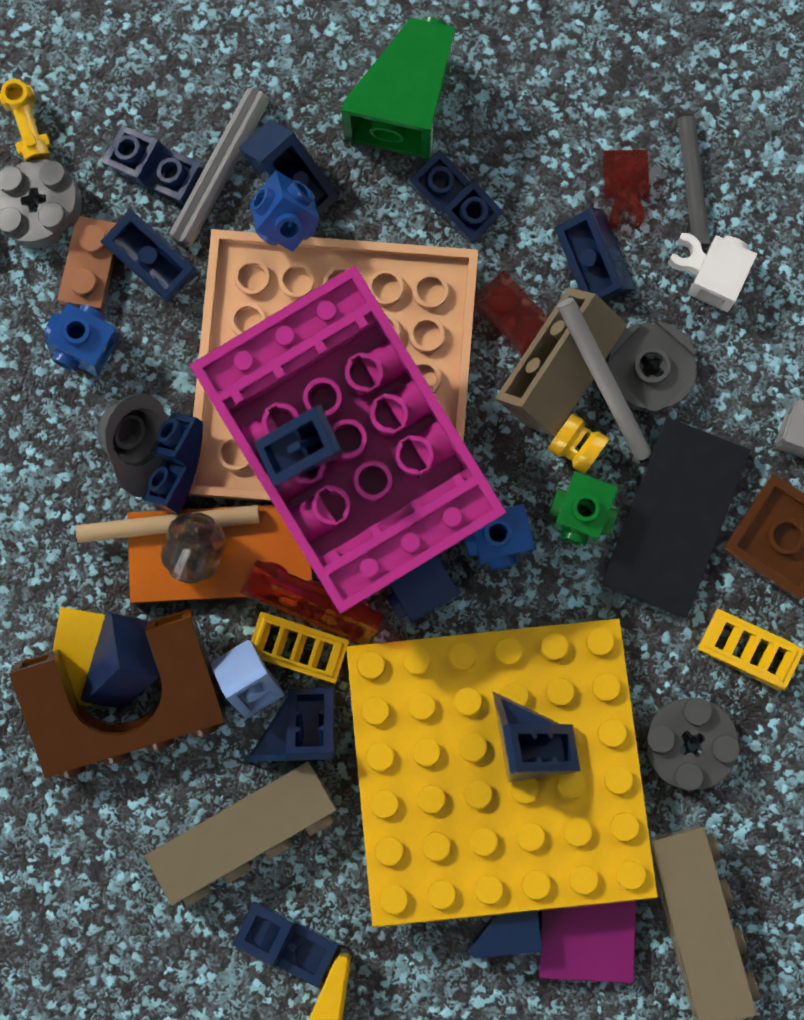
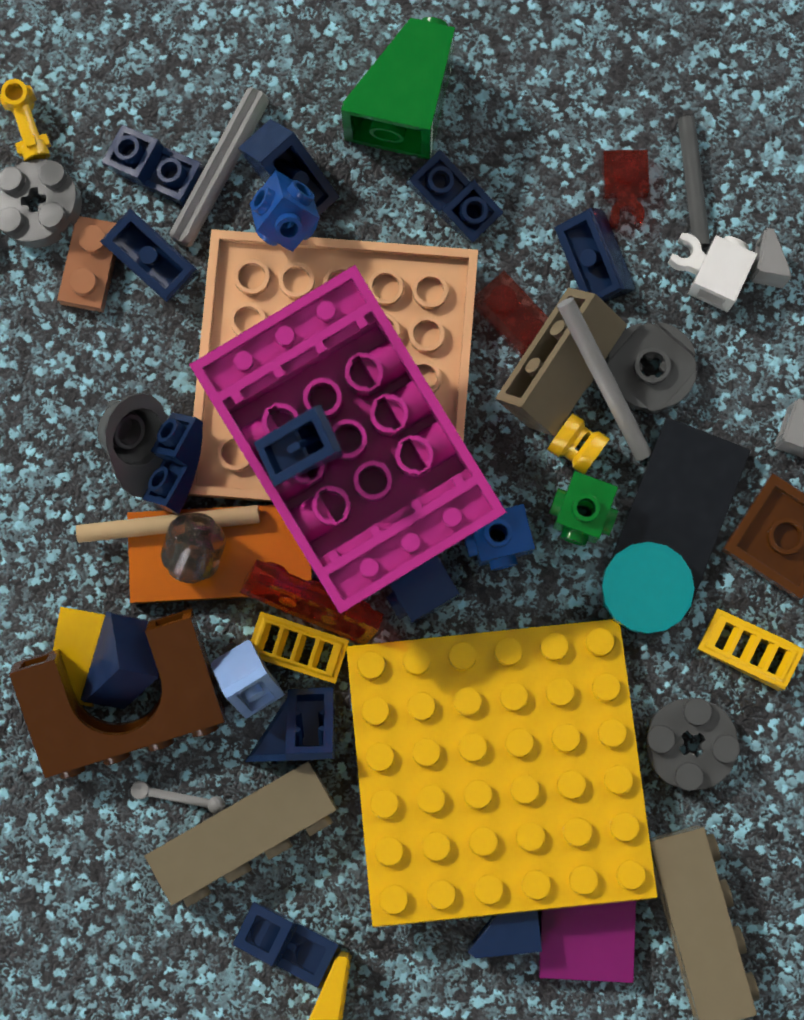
(80, 339): blue brick -> none
(142, 790): none -> light grey hinge
(533, 743): dark blue slope -> none
(647, 588): none -> teal tile
(770, 263): none -> light grey slope

